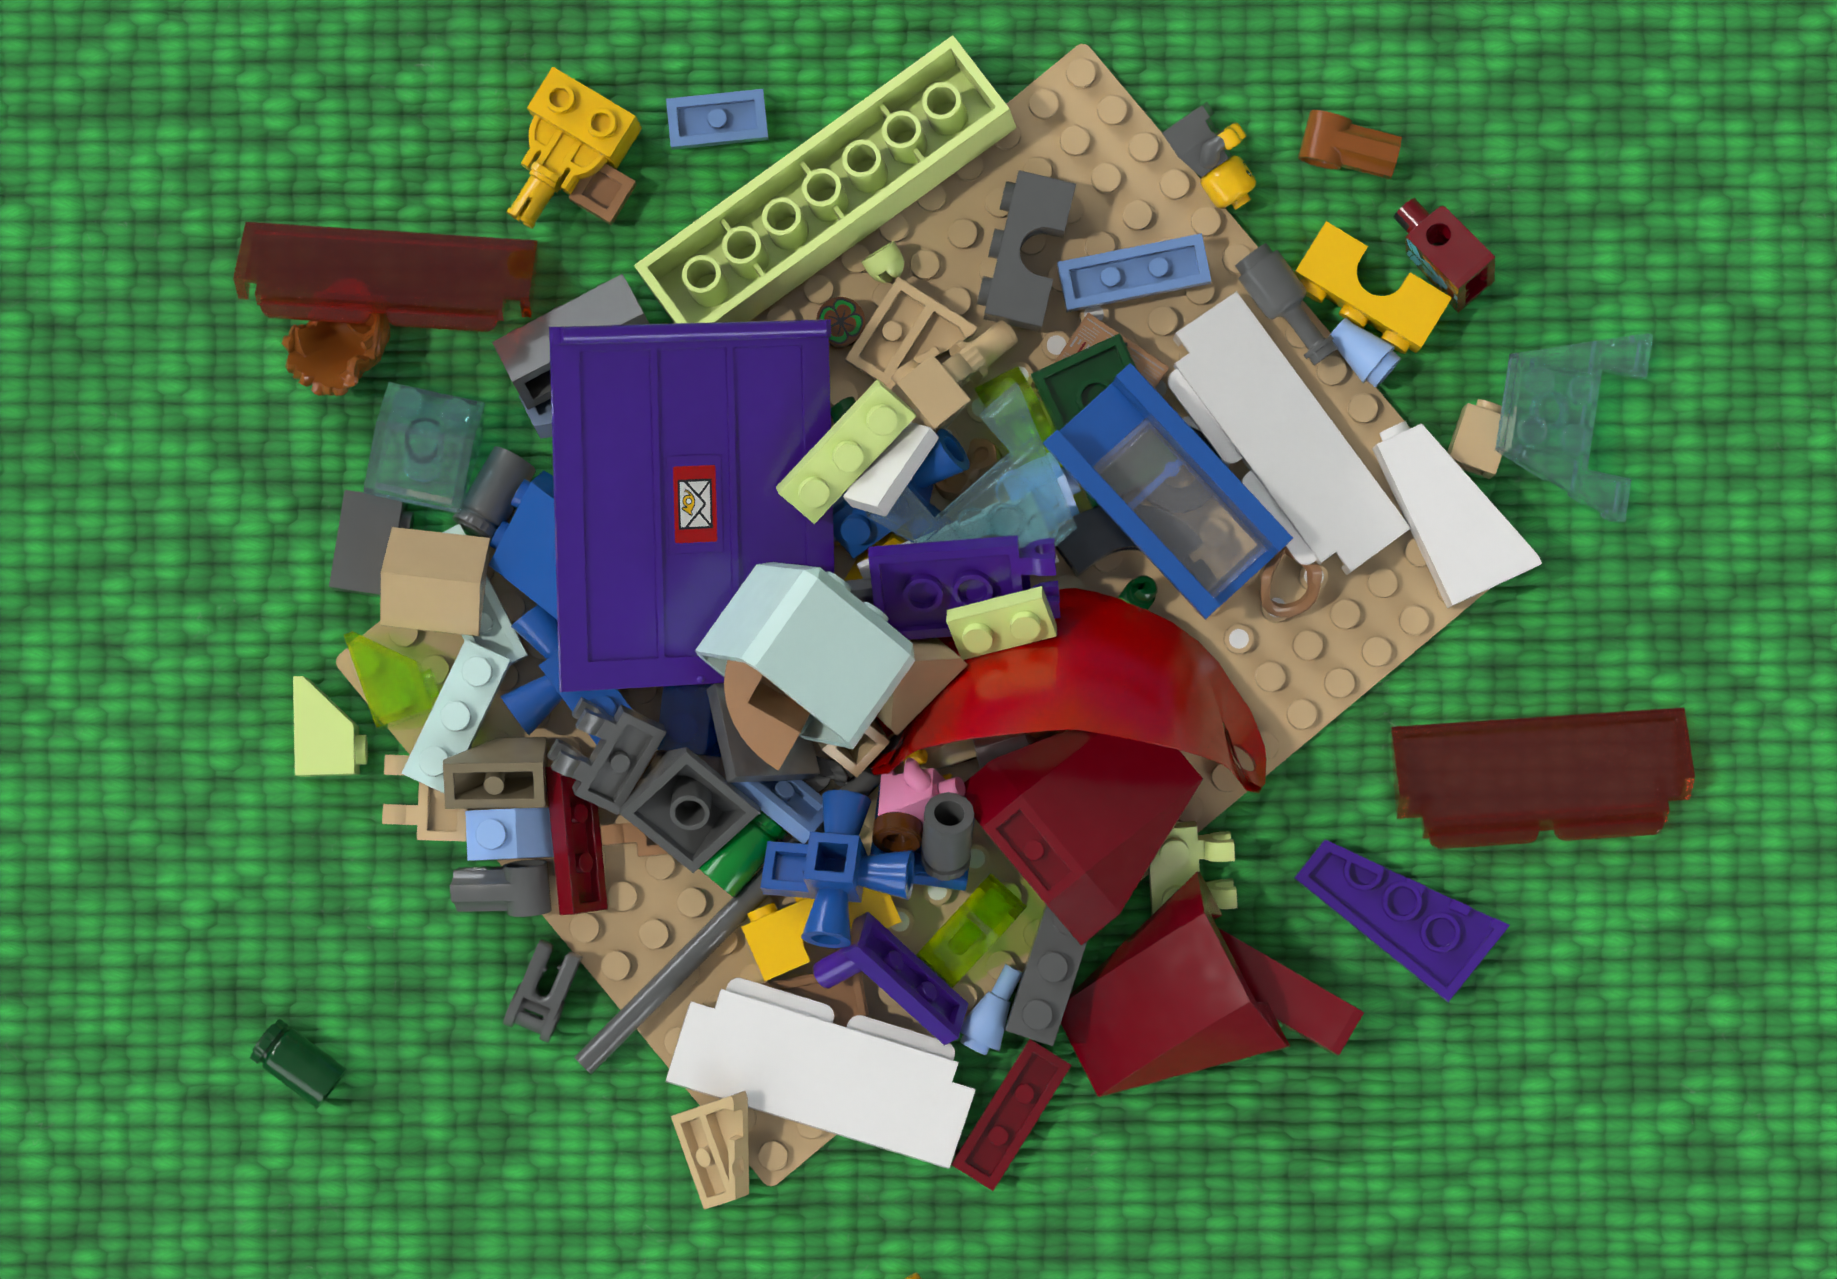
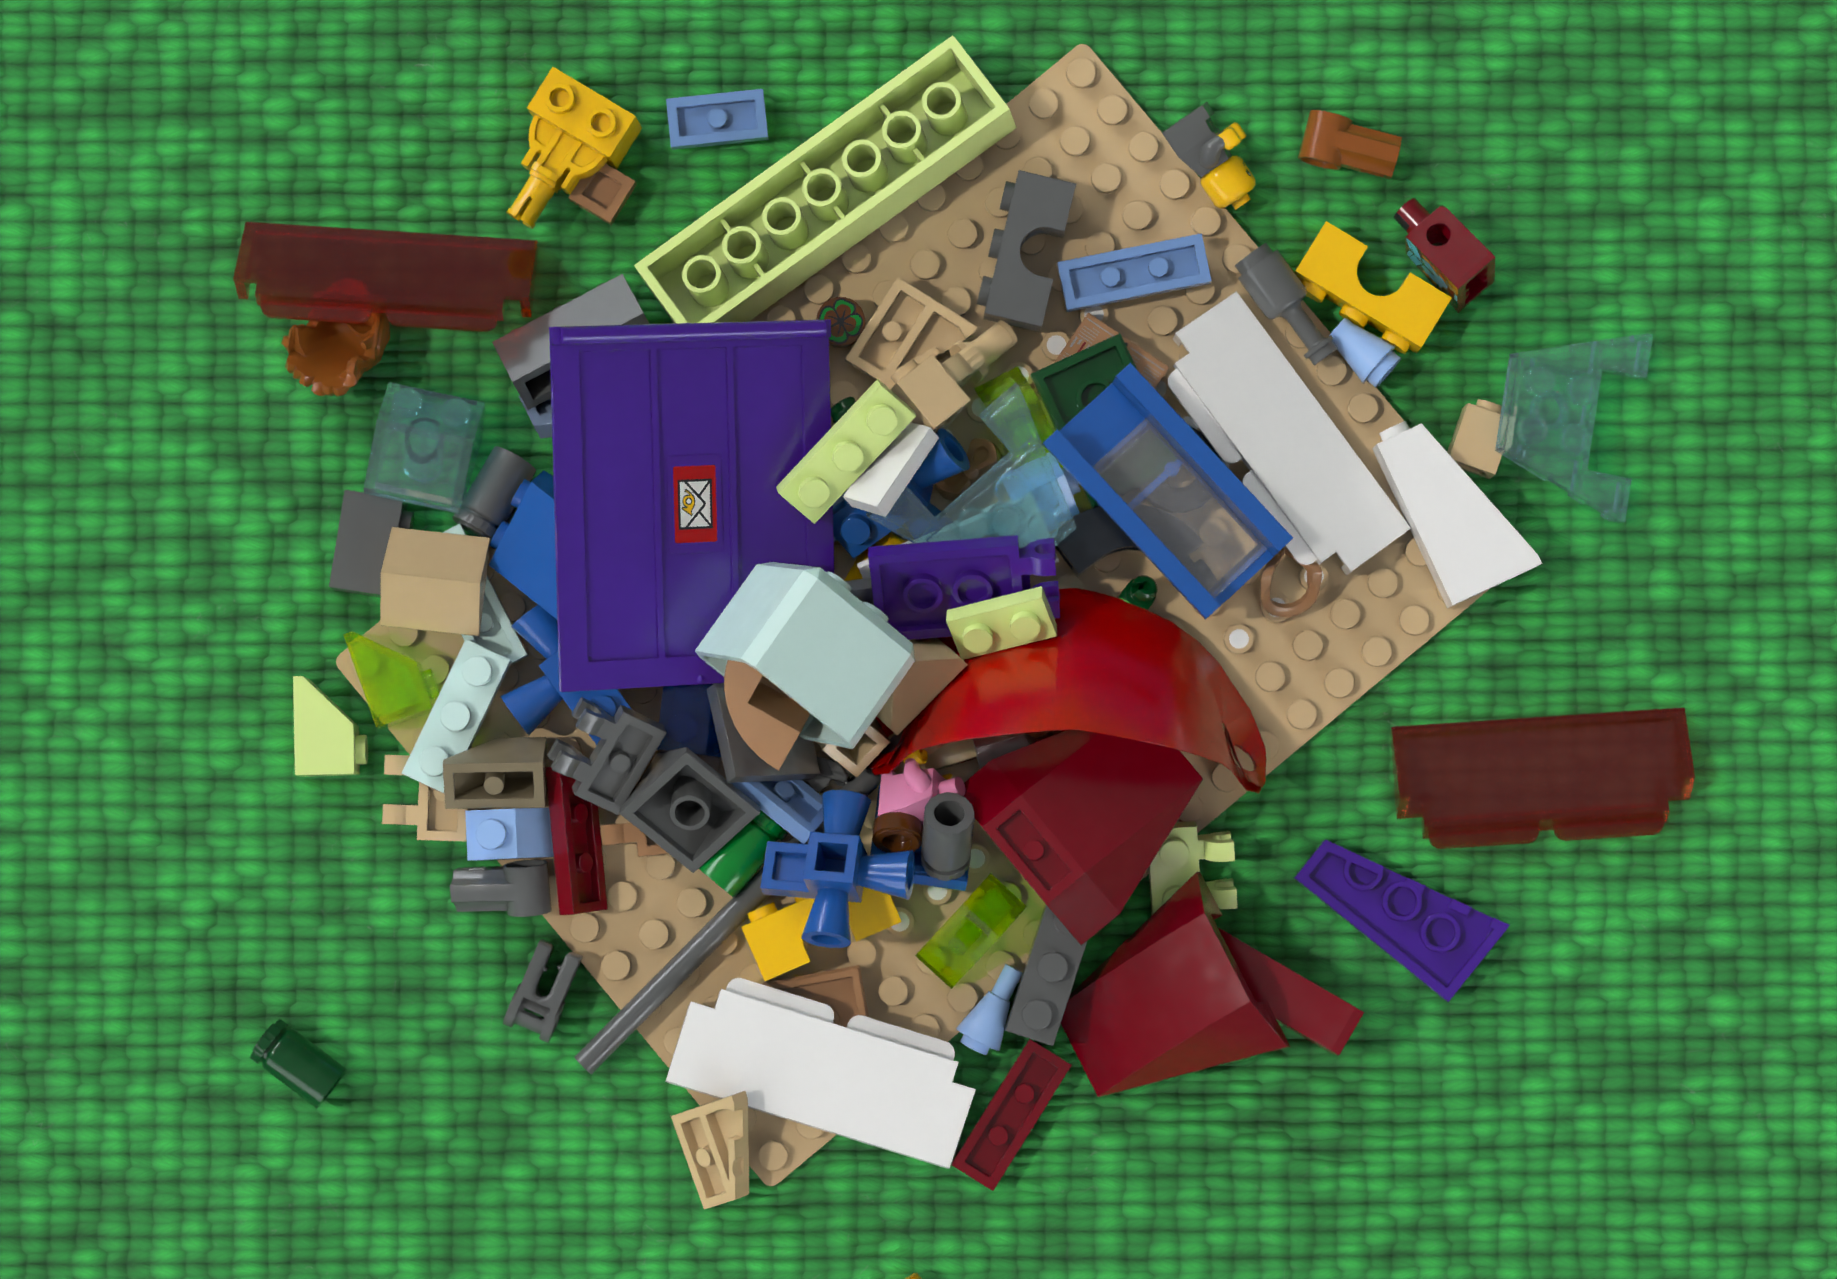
(885, 263): yellowish green hinge -> none
(898, 974): dark purple piece -> none

